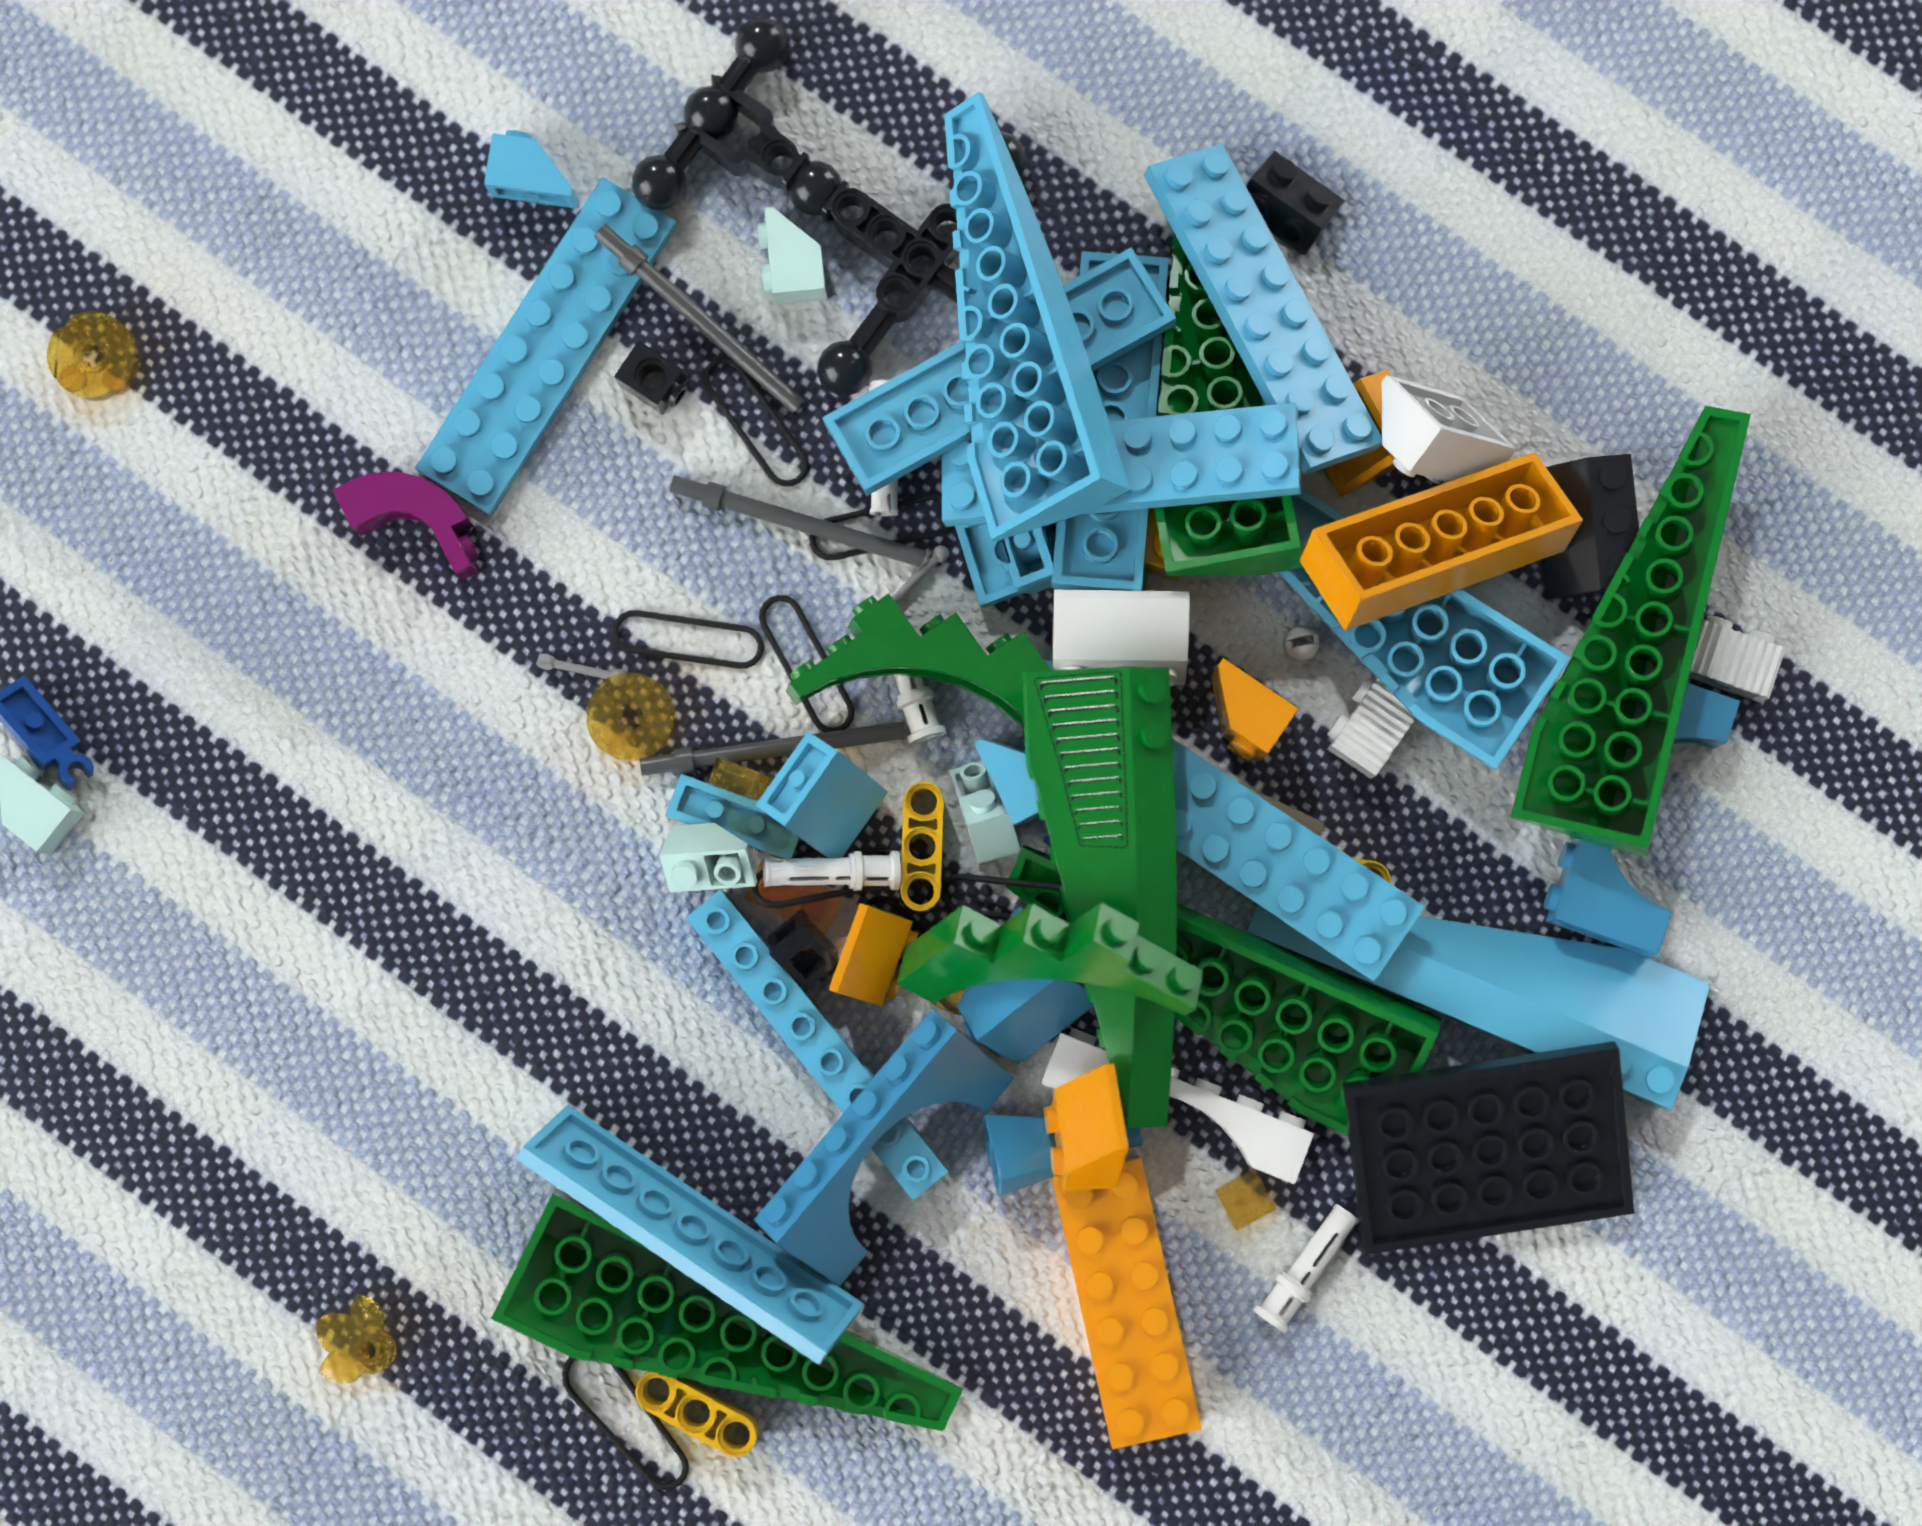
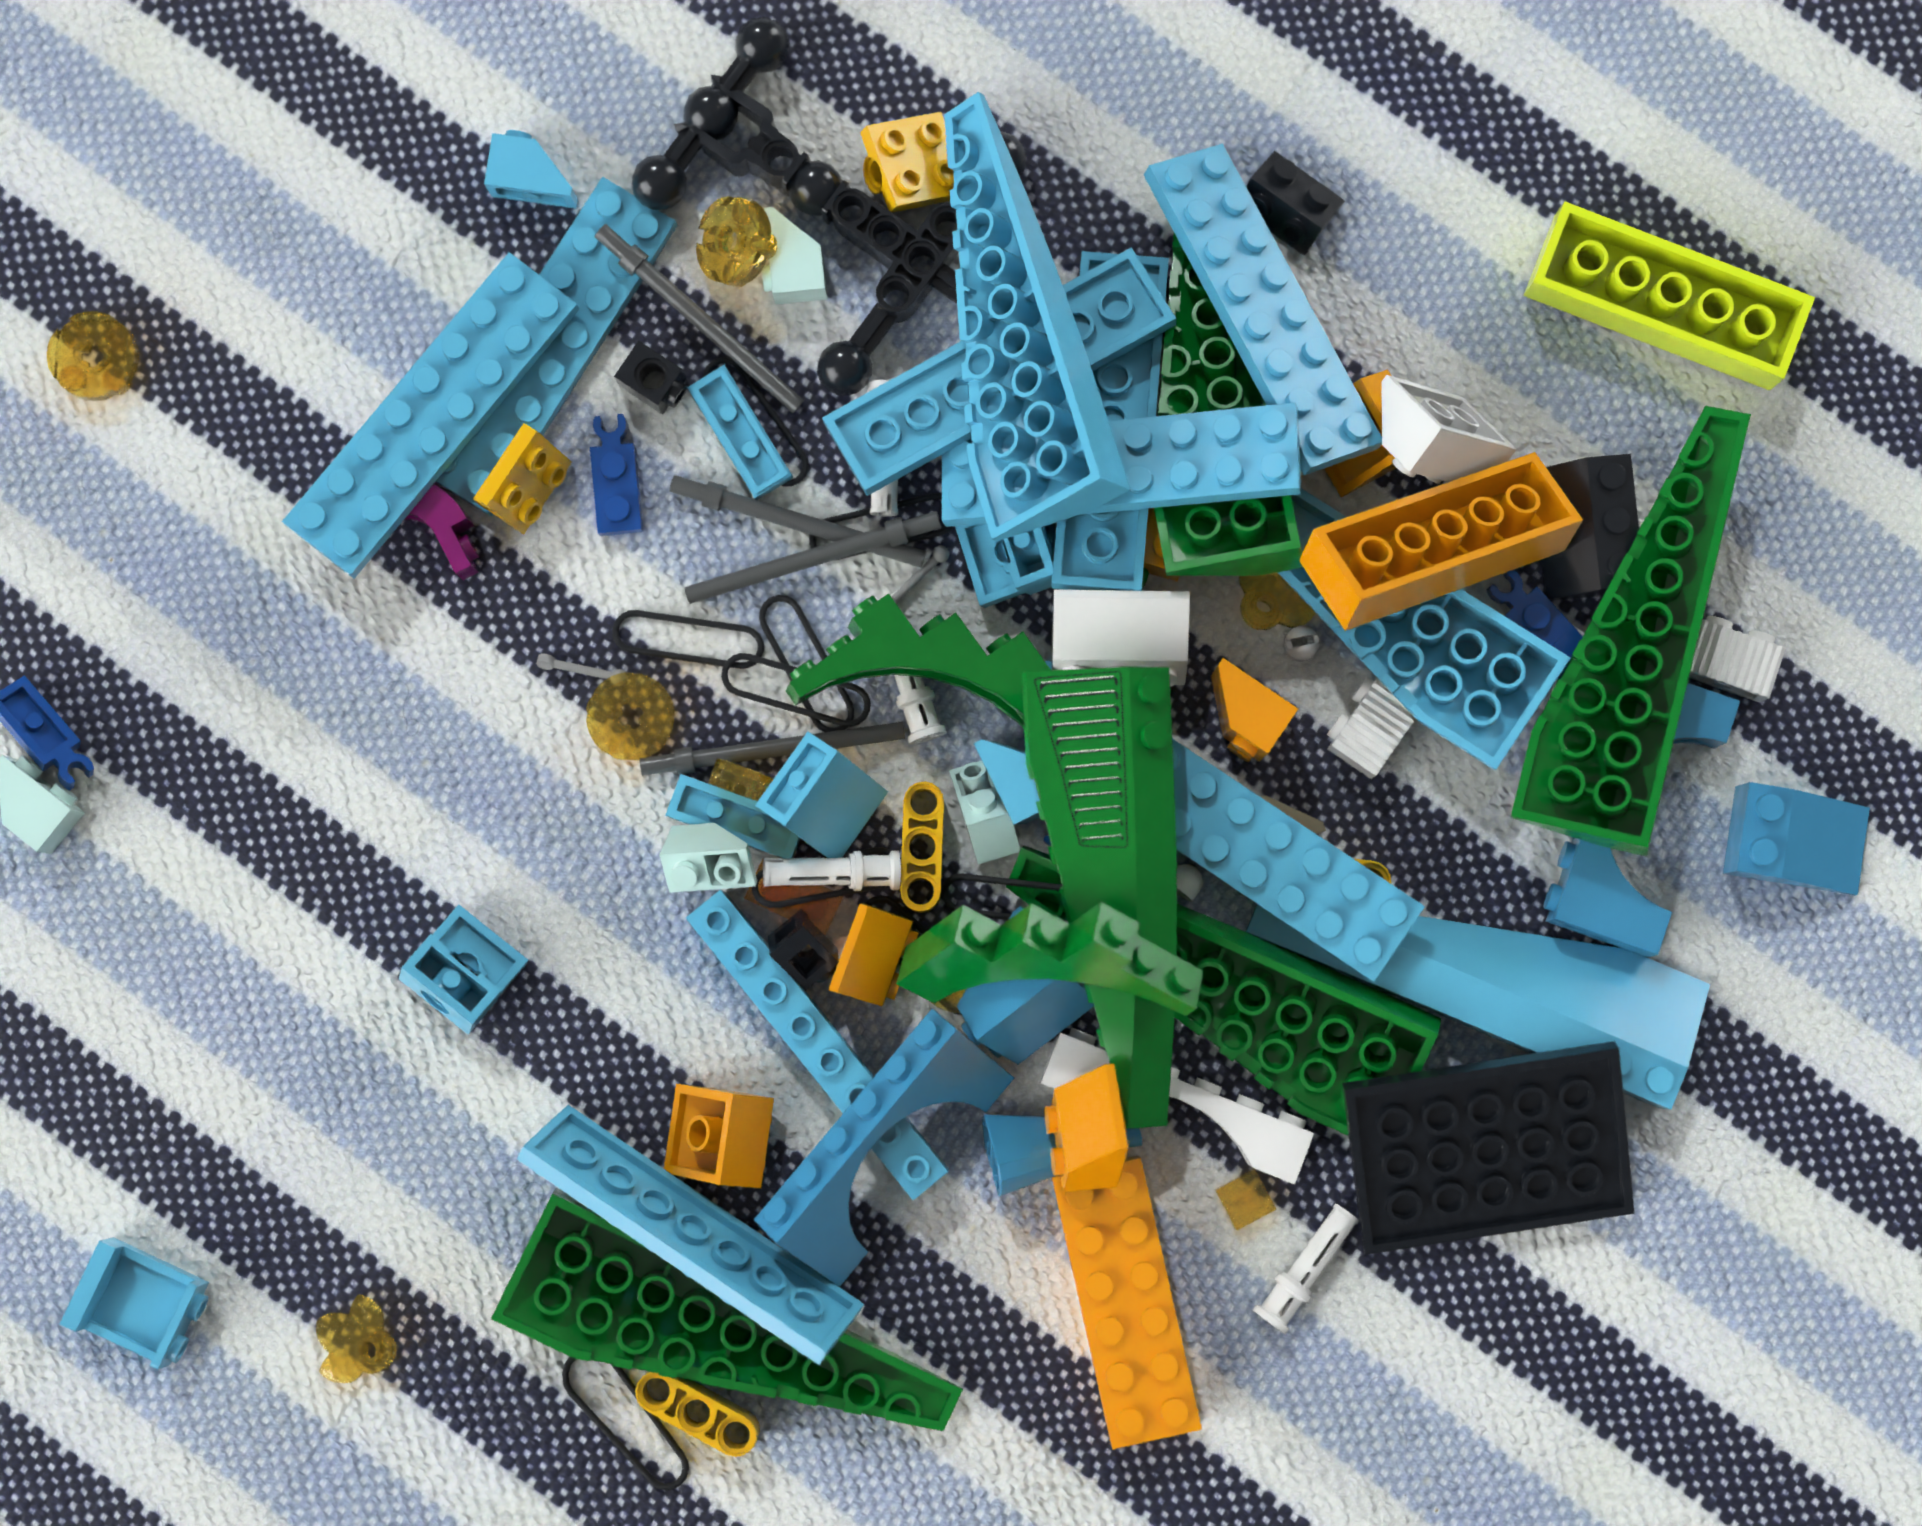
(136, 1302): none -> medium azure panel
(431, 415): none -> medium azure plate
(452, 986): none -> medium azure brick
(523, 479): none -> yellow plate
(615, 481): none -> blue plate
(718, 1136): none -> light orange slope
(740, 432): none -> medium azure tile
(744, 656): none -> black piece
(753, 244): none -> clear yellow plate
(894, 532): none -> dark grey bar
(908, 161): none -> yellow plate
(1188, 882): none -> white hinge
(1284, 603): none -> clear yellow plate
(1537, 615): none -> blue plate
(1669, 296): none -> neon yellow brick
(1796, 838): none -> dark azure slope

